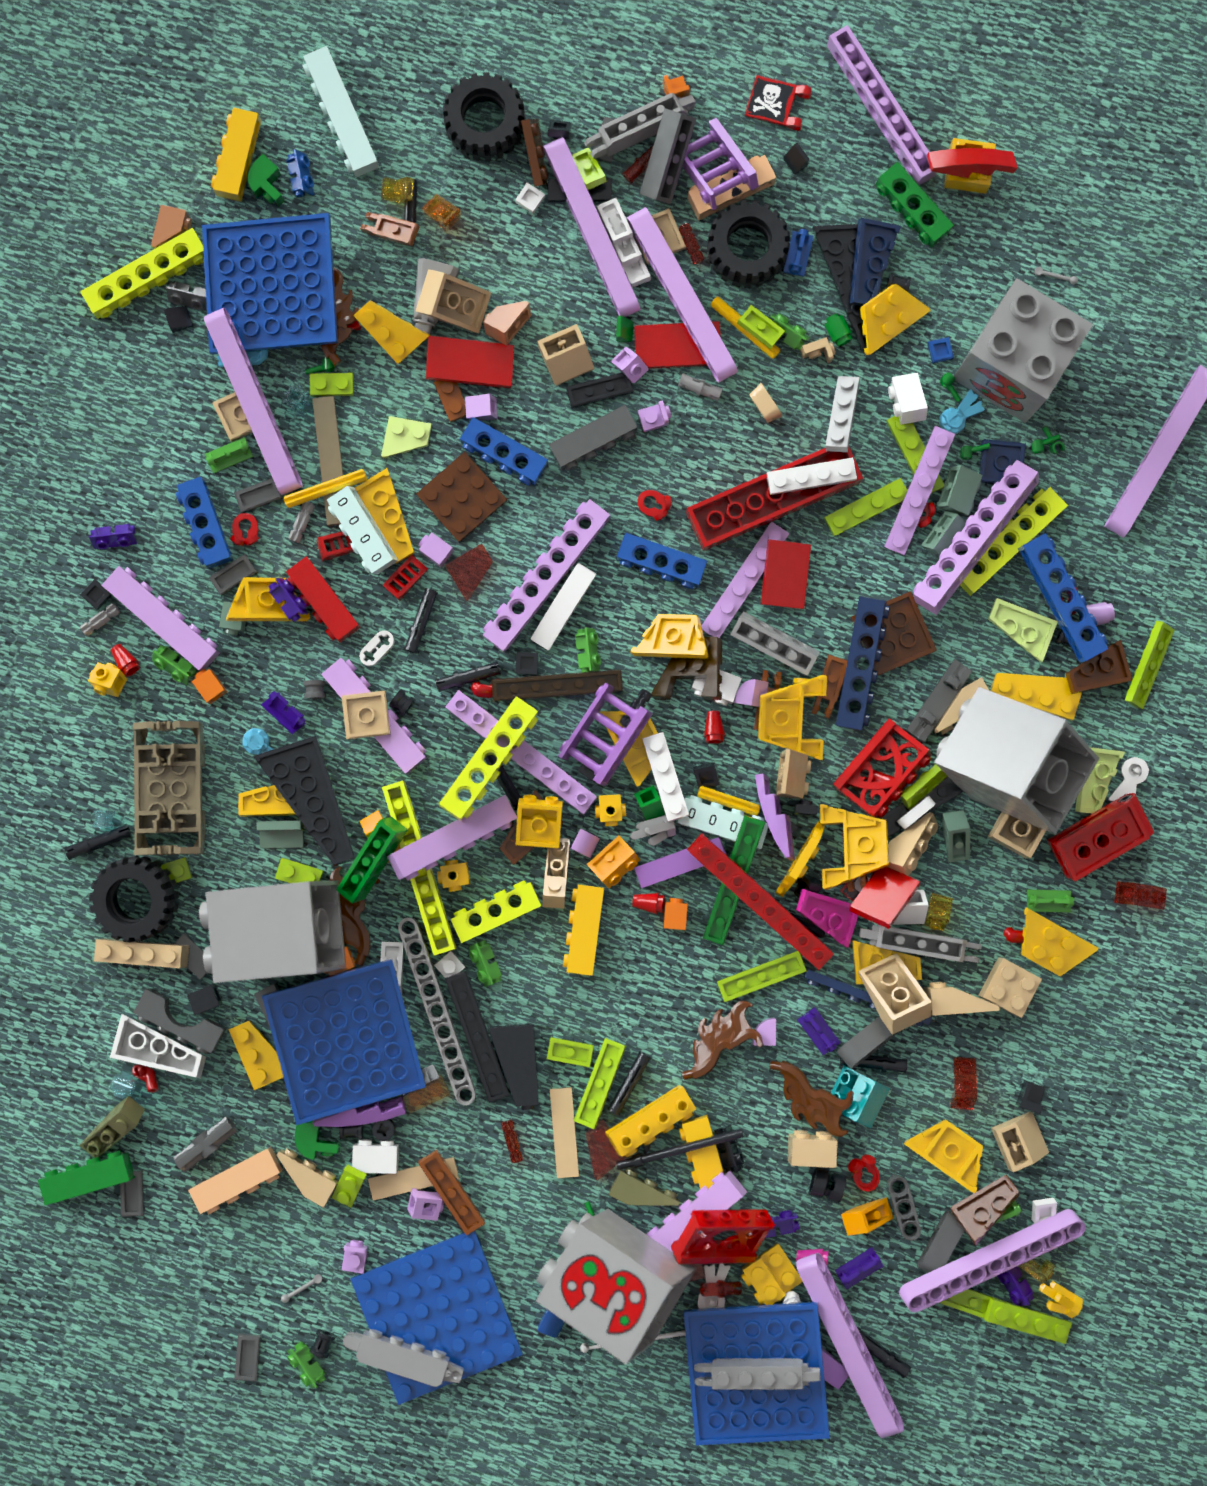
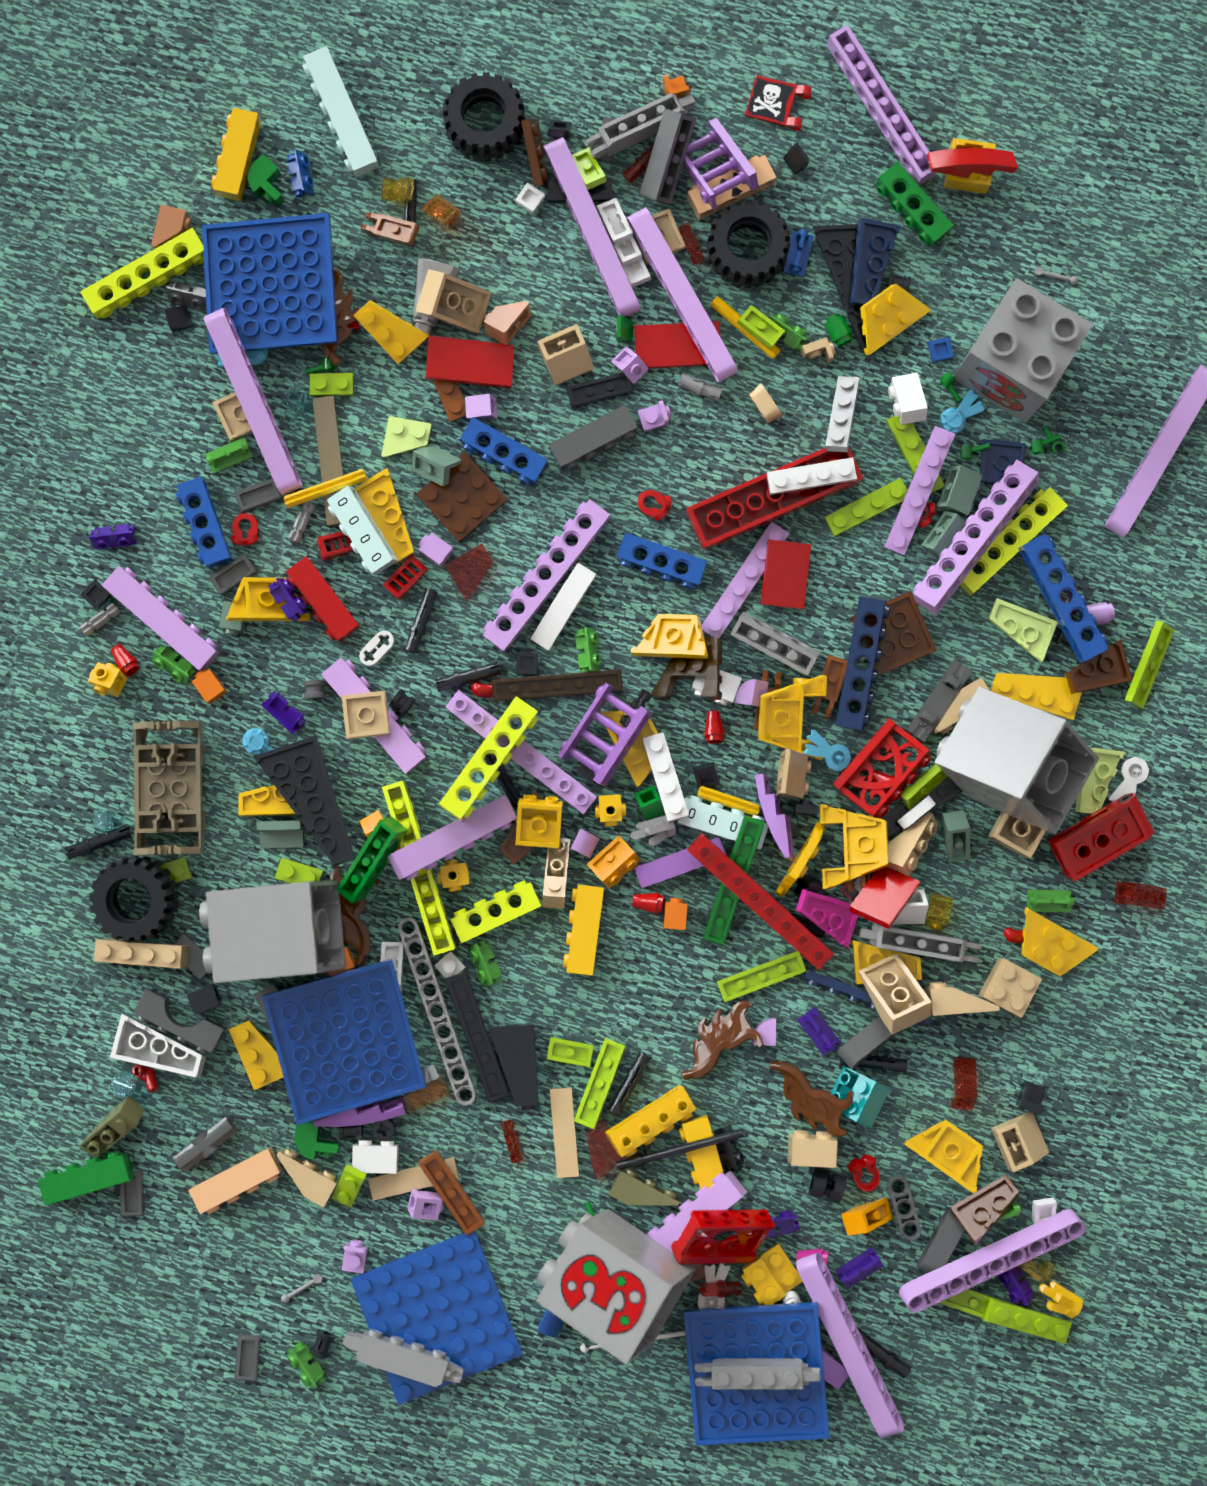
(434, 464): none -> sand green panel
(836, 756): none -> medium azure piece

